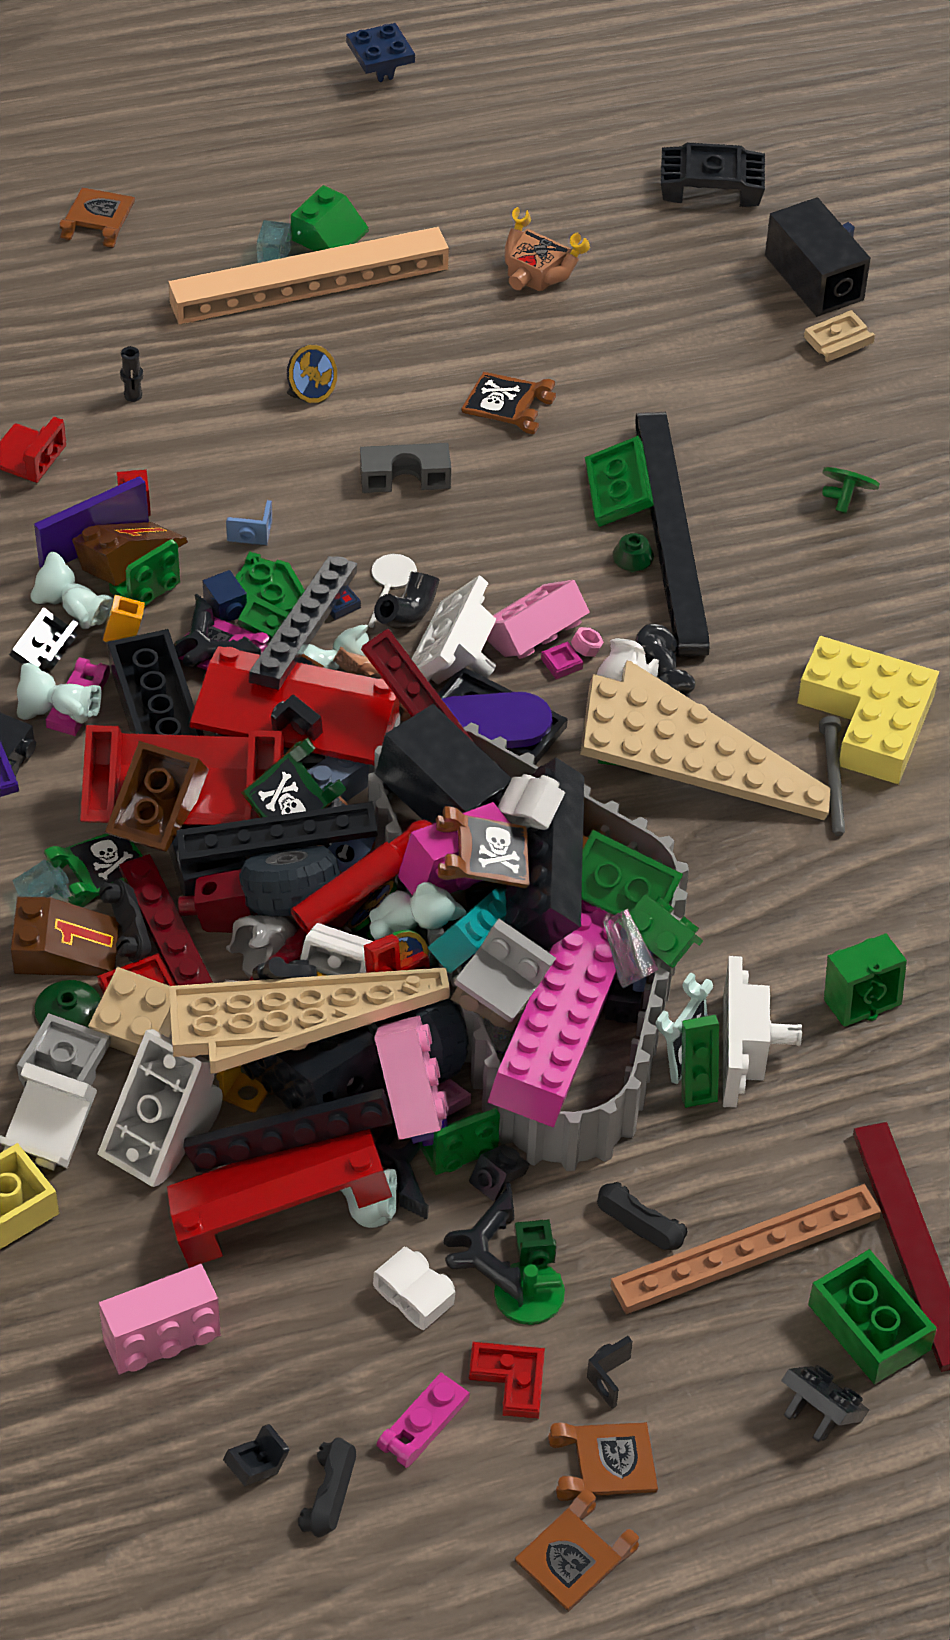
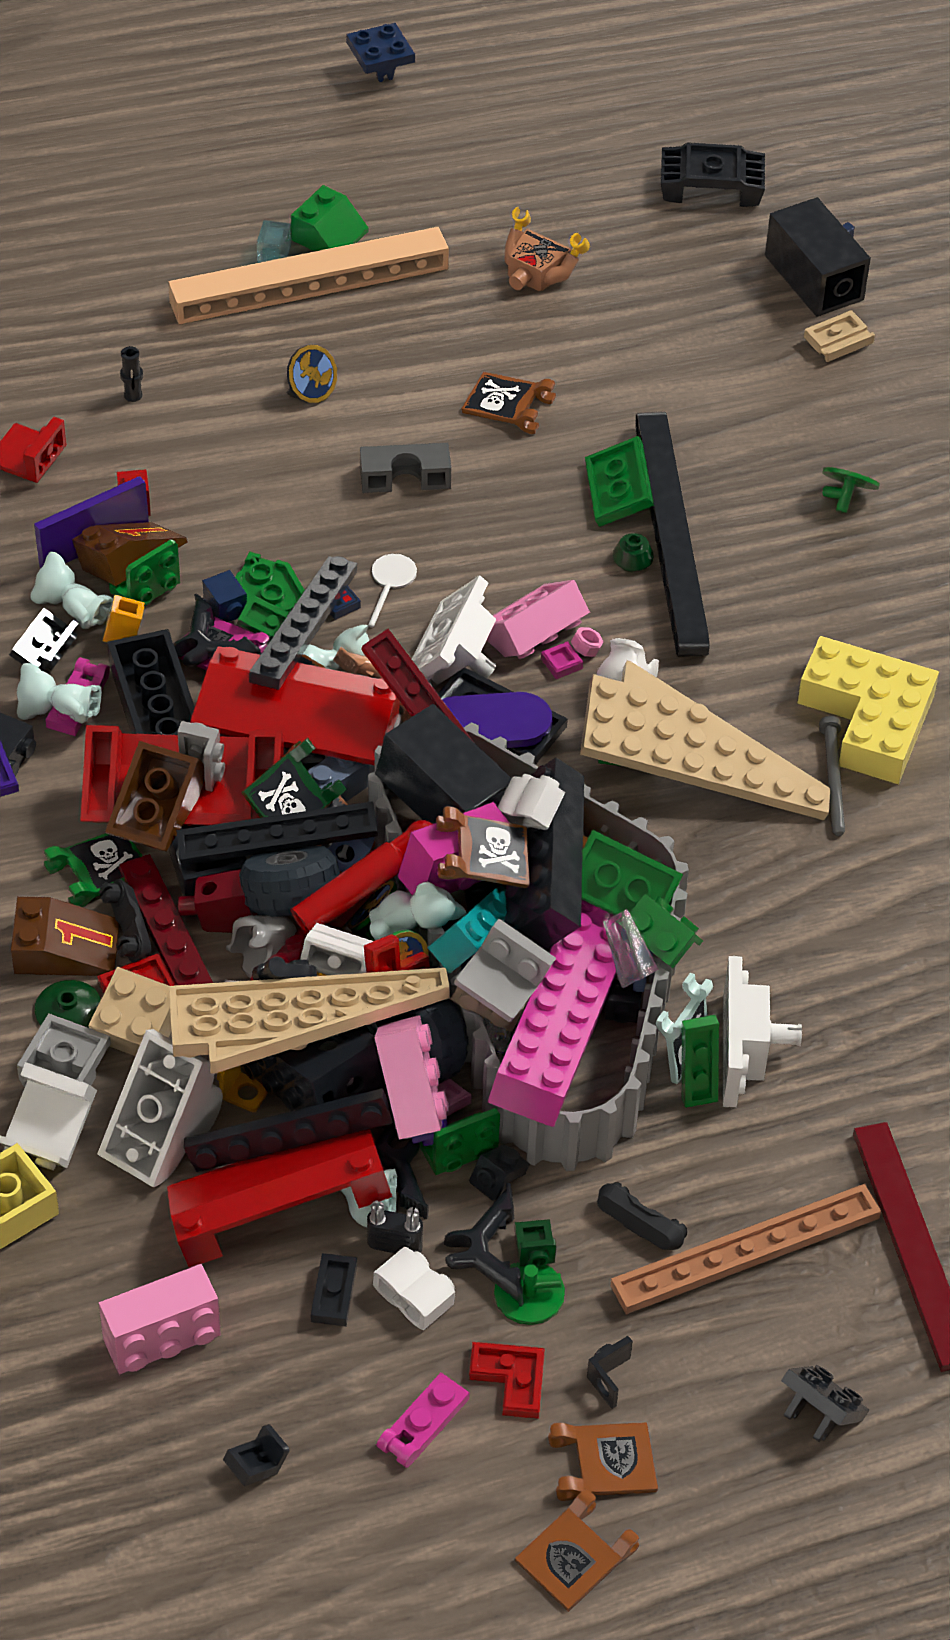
(42, 881): clear light blue bracket -> none
(98, 211): dark orange flag -> none
(204, 744): none -> light grey bracket
(250, 530): medium blue bracket -> none
(299, 715): black bracket -> none
(334, 1289): none -> black plate
(339, 1462): black piece -> none
(392, 1230): none -> black piece
(411, 606): black cylinder -> none
(661, 645): black animal -> none
(865, 980): green brick -> none
(872, 1316): green brick -> none

